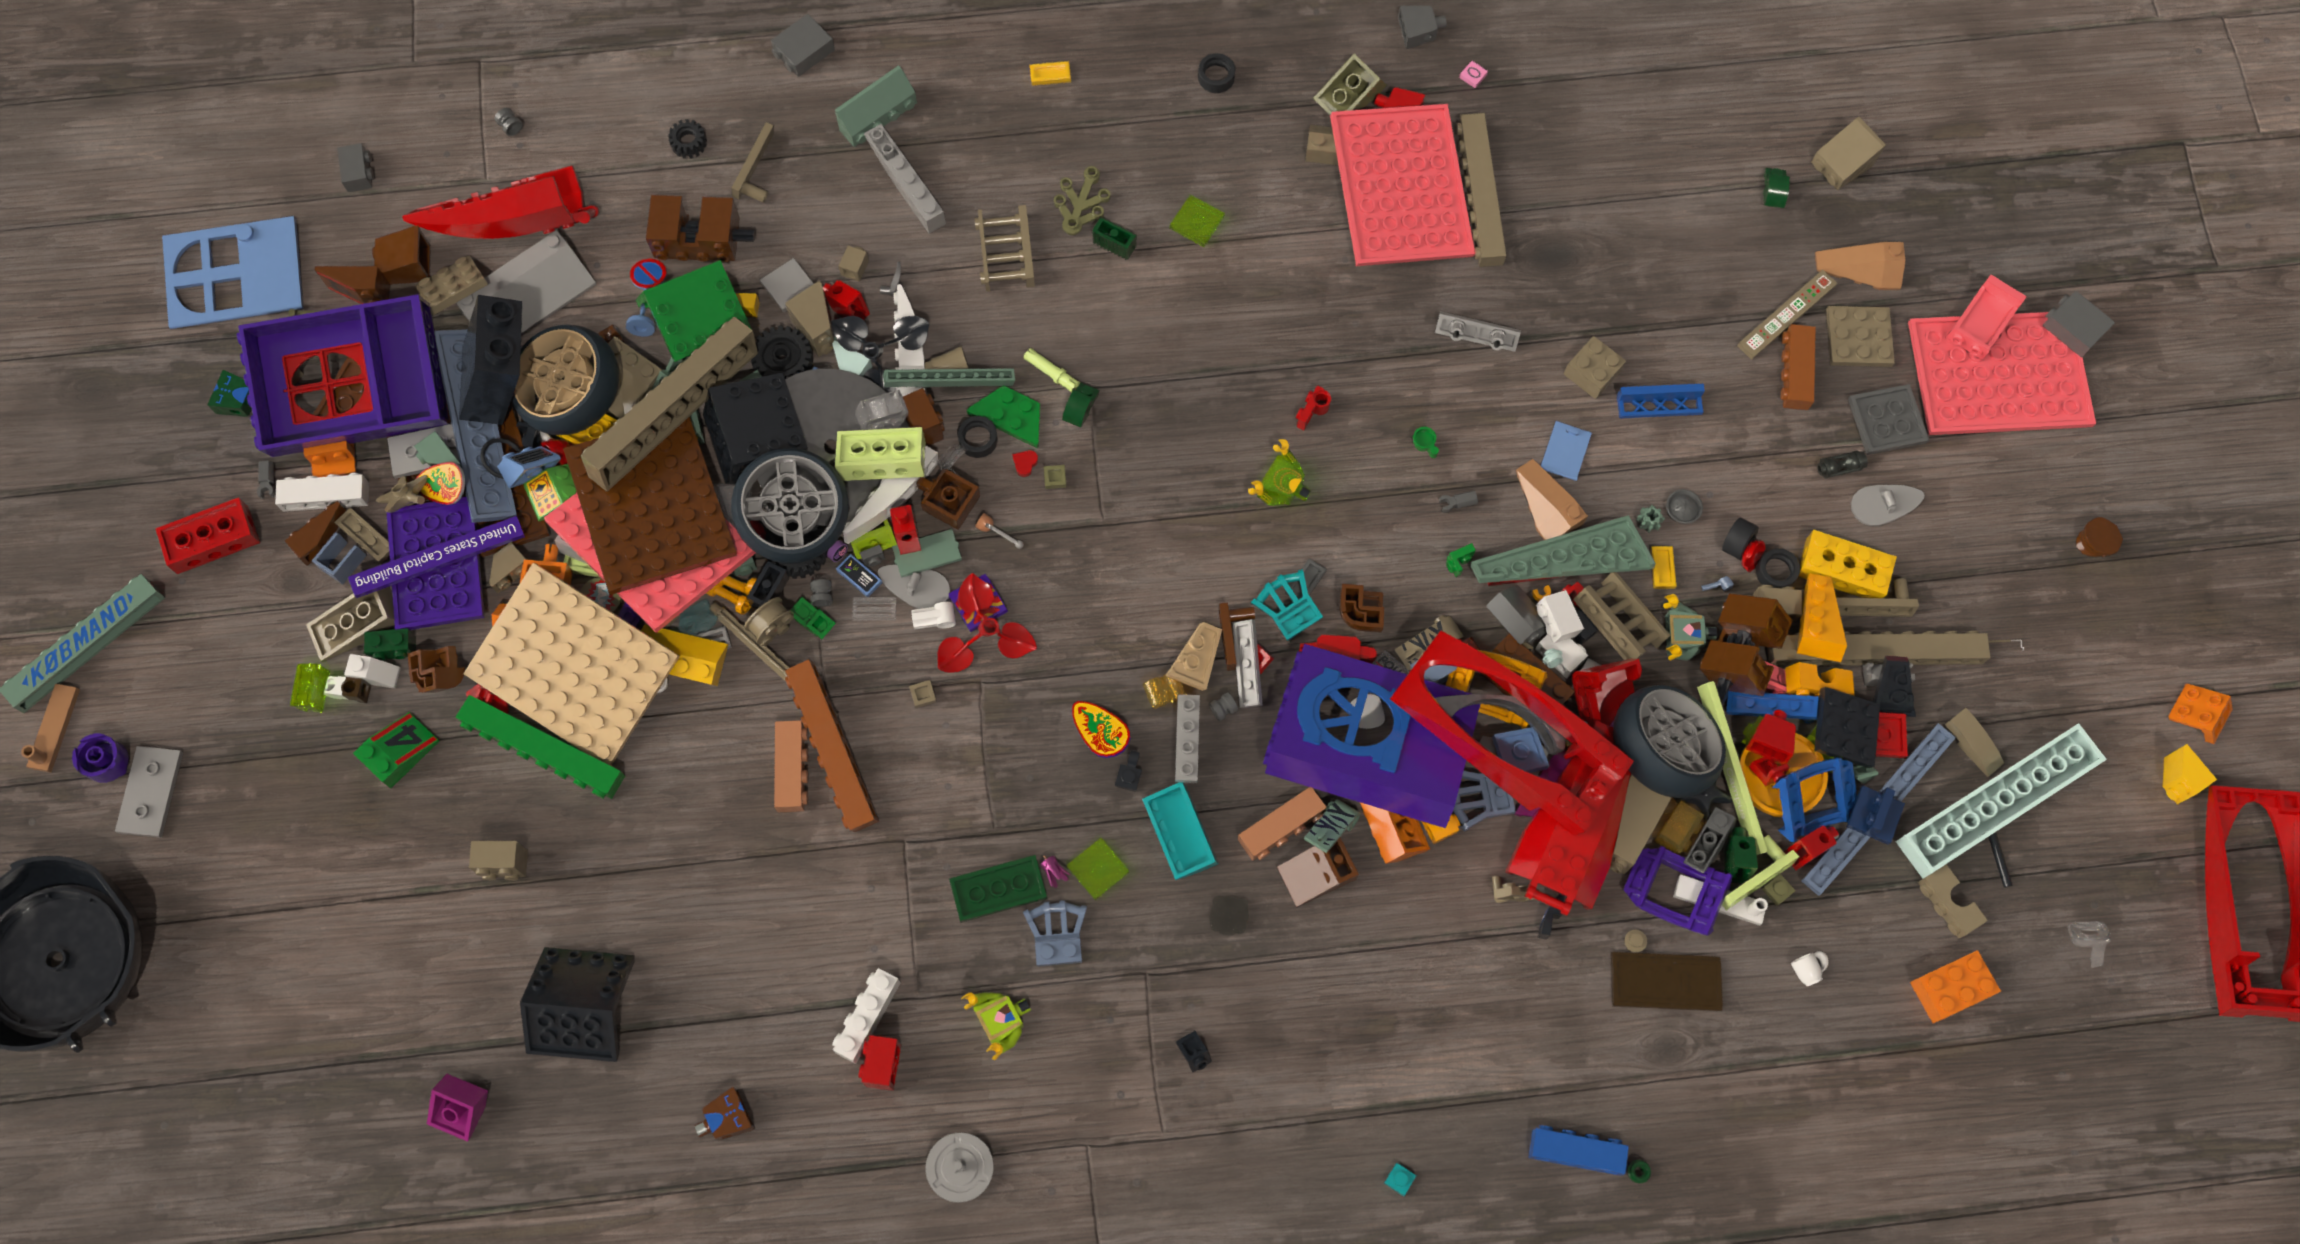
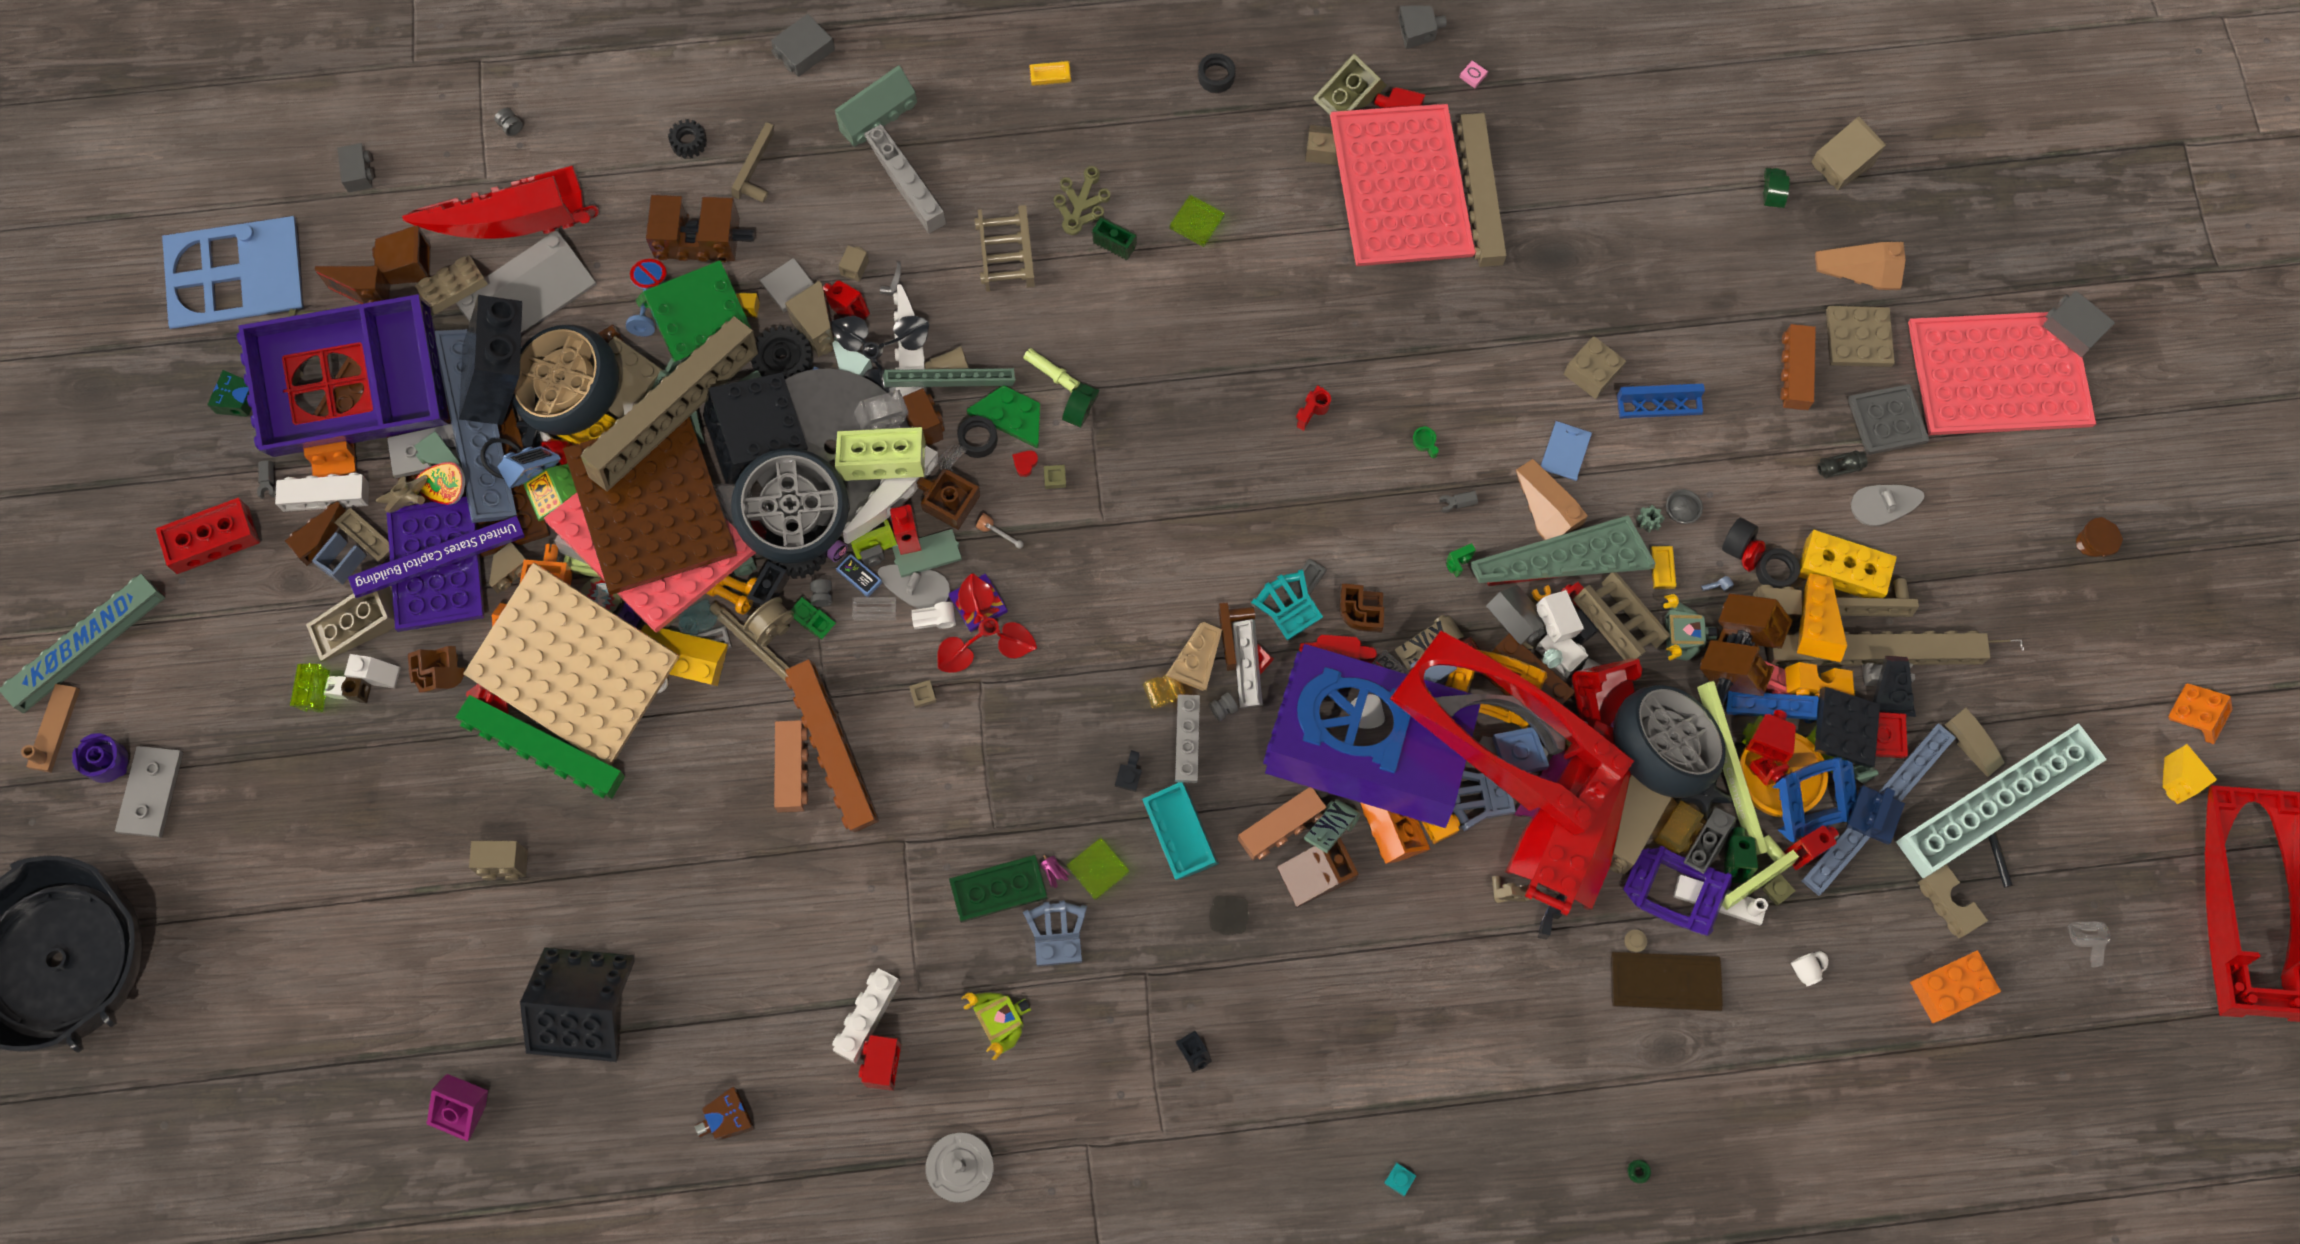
(389, 644): dark green brick -> none
(396, 749): green slope -> none
(1100, 729): shield -> none
(1282, 480): clear neon green torso -> none
(1477, 331): light grey plate -> none
(1578, 1151): blue brick -> none
(1787, 314): dark tan tile -> none
(1986, 317): coral panel -> none

